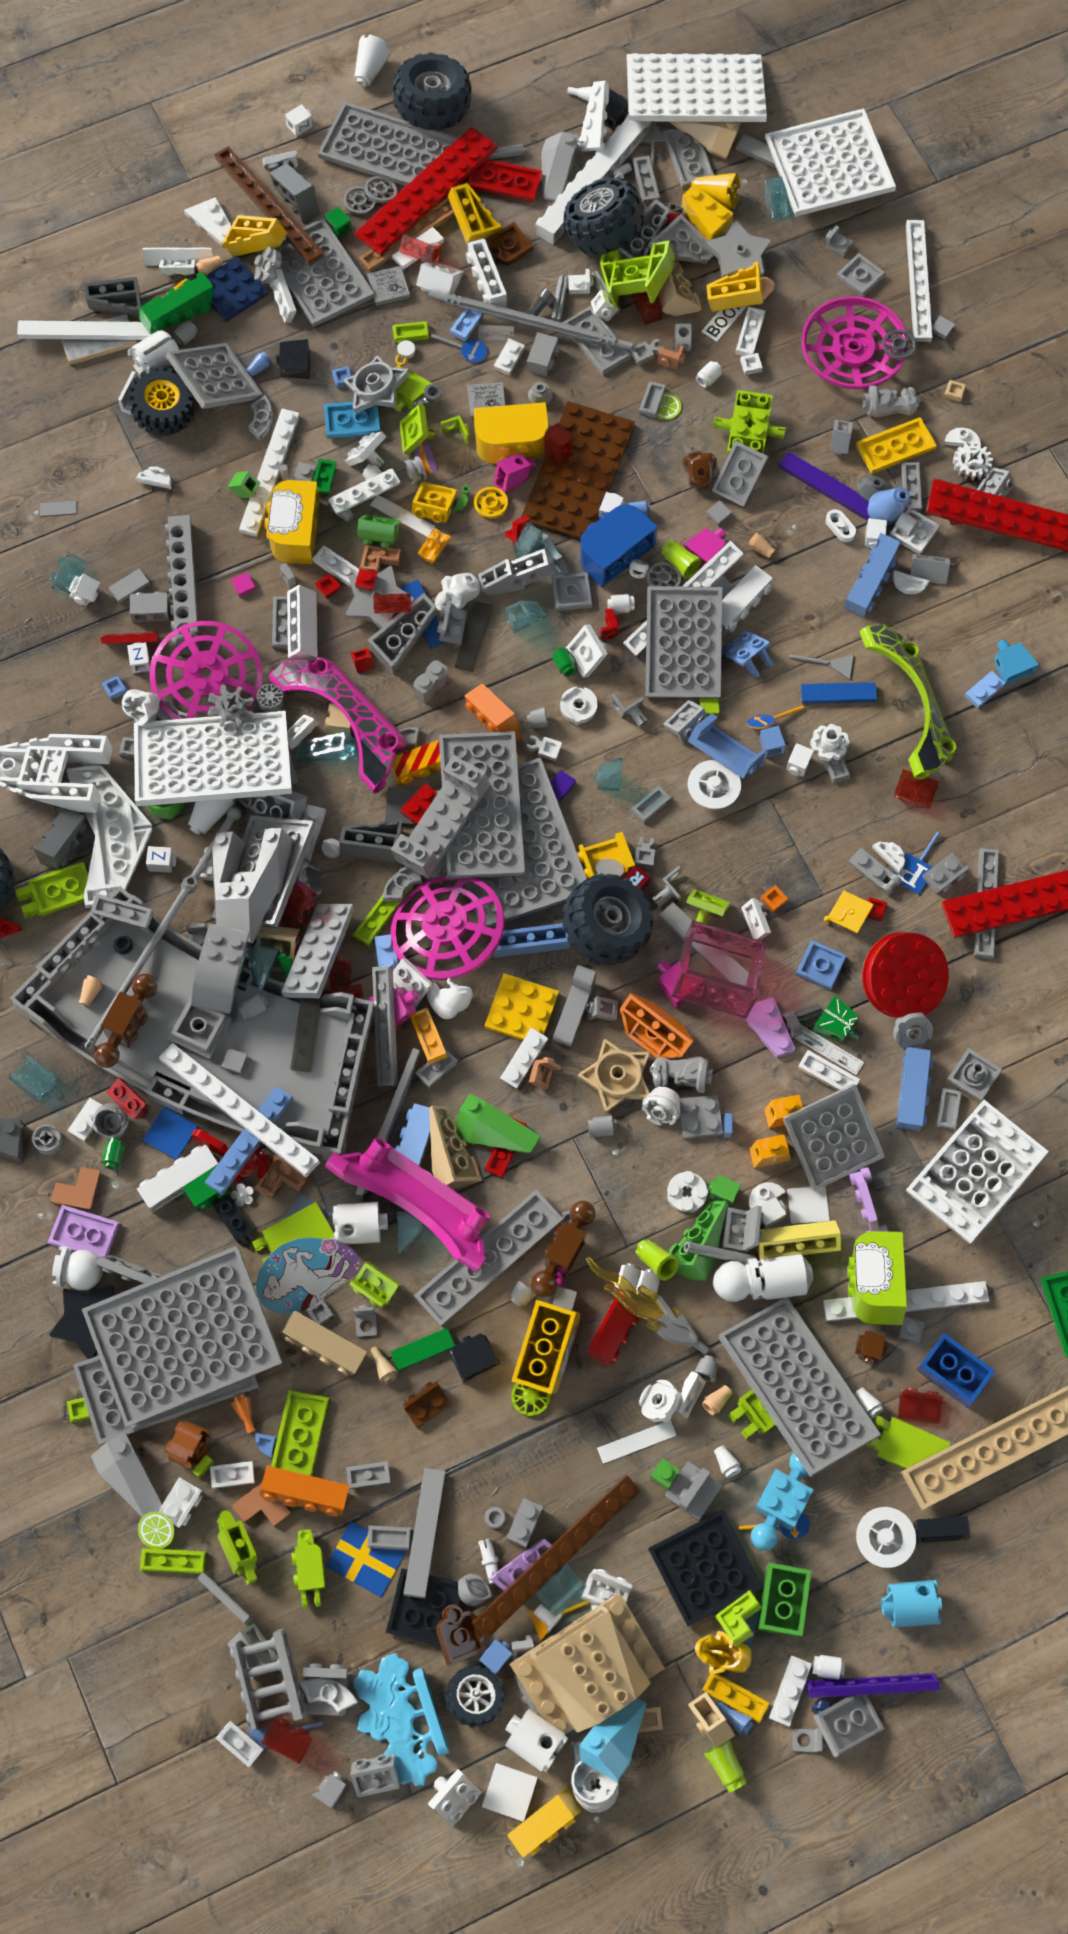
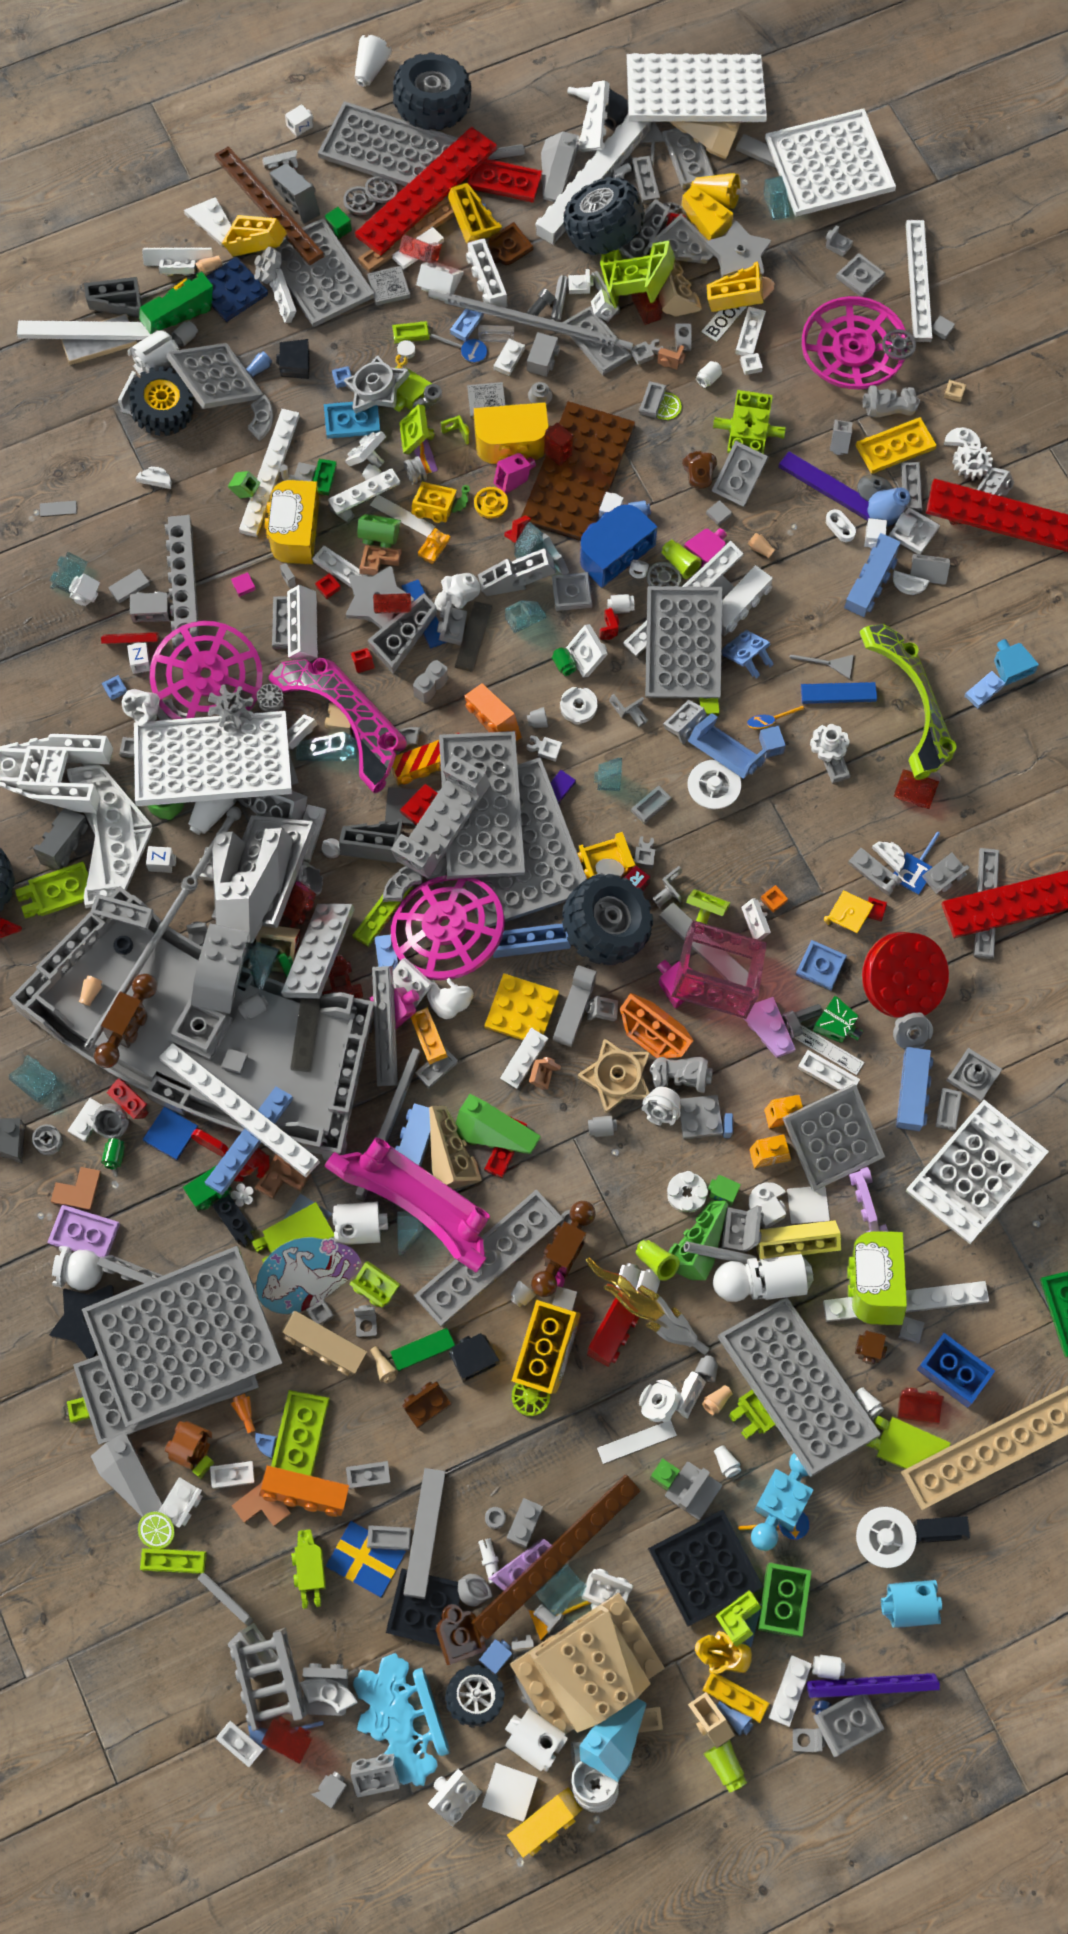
(170, 1181): white brick -> none
(237, 1547): lime hinge -> none
(366, 580): red plate -> none
(799, 760): white brick -> none

